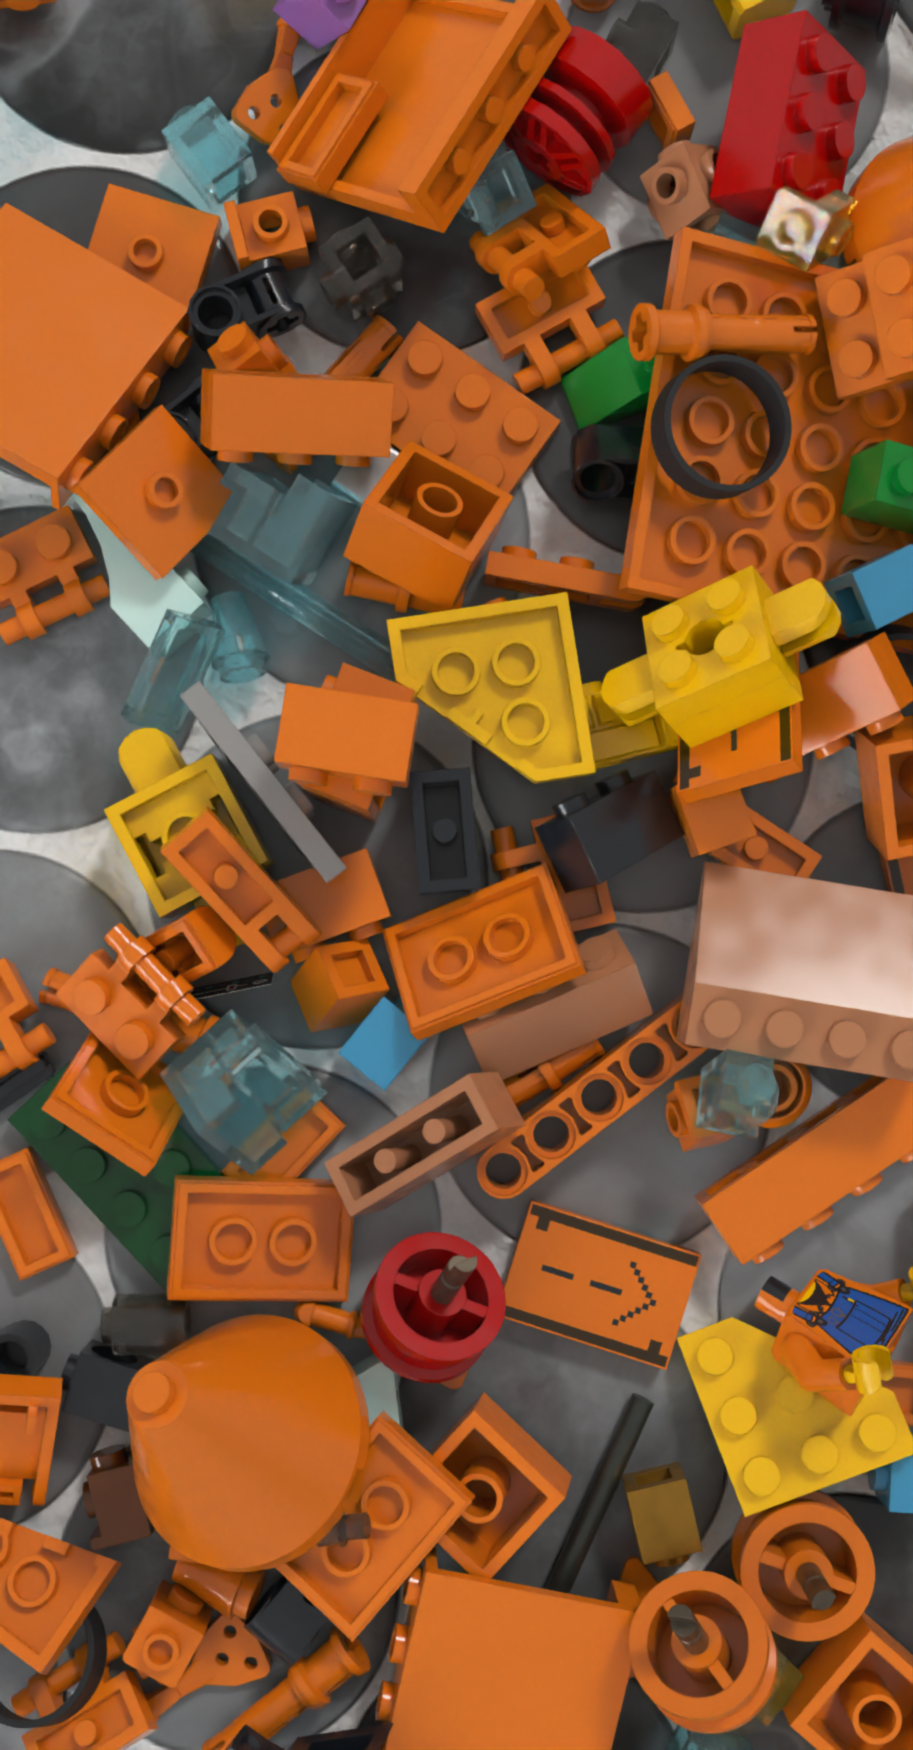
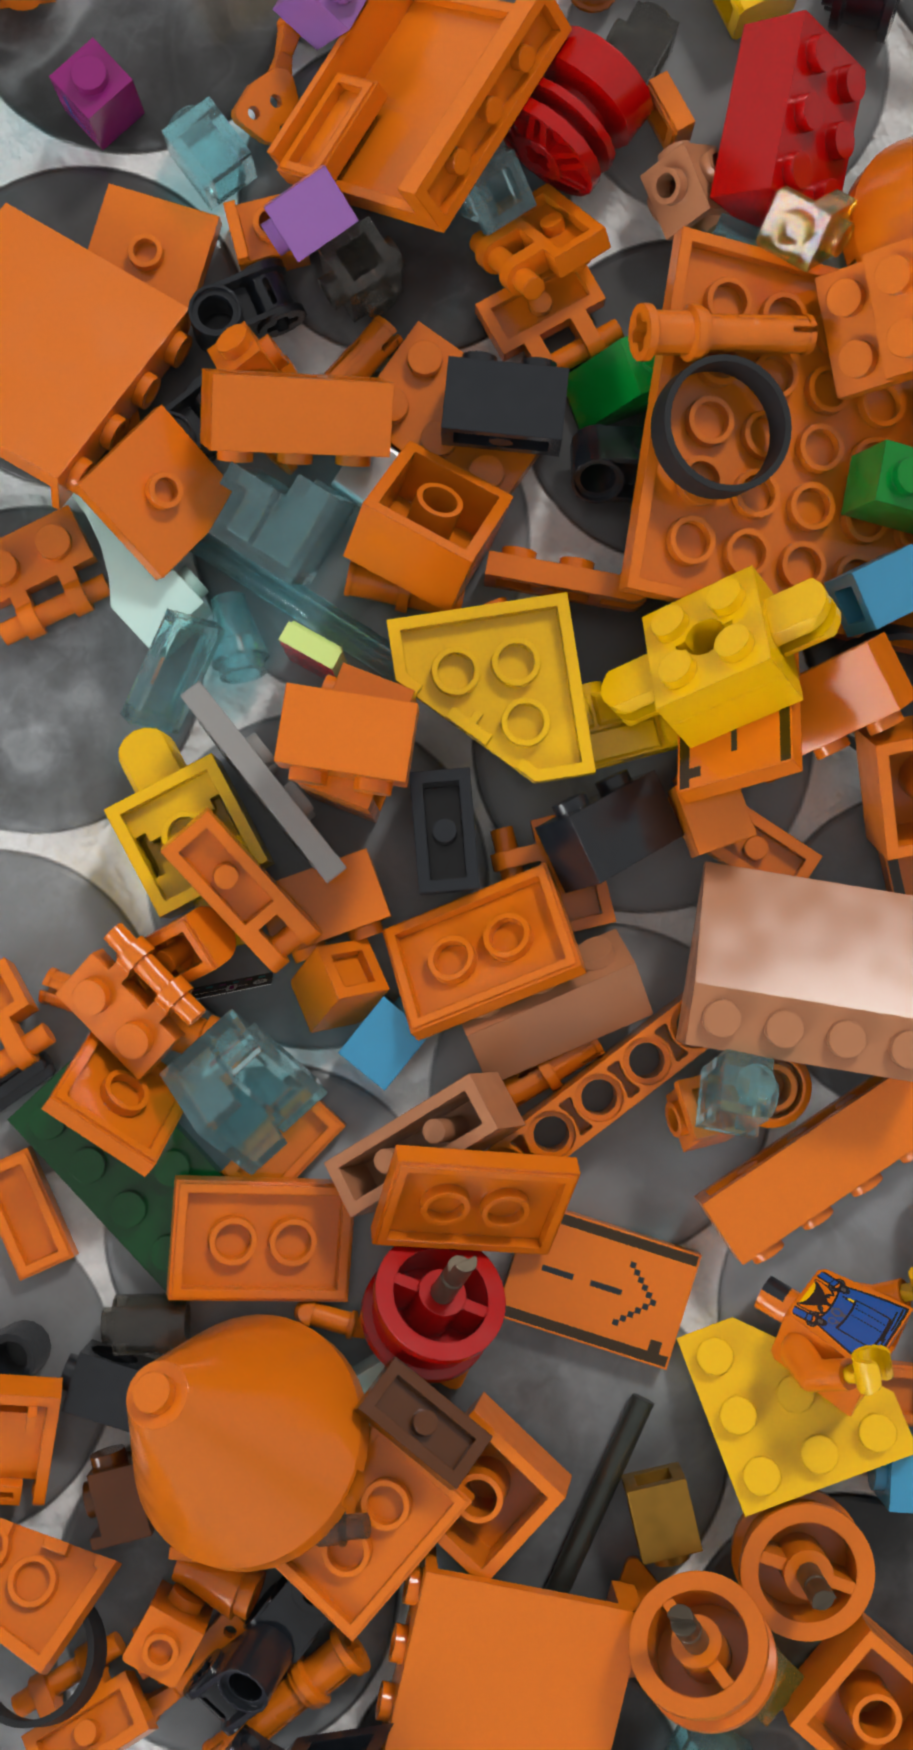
(97, 93): none -> magenta brick
(242, 1675): none -> black piece
(308, 215): none -> medium lavender brick
(311, 650): none -> yellowish green tile
(423, 1423): none -> reddish brown plate
(473, 1200): none -> orange tile
(504, 404): none -> black brick

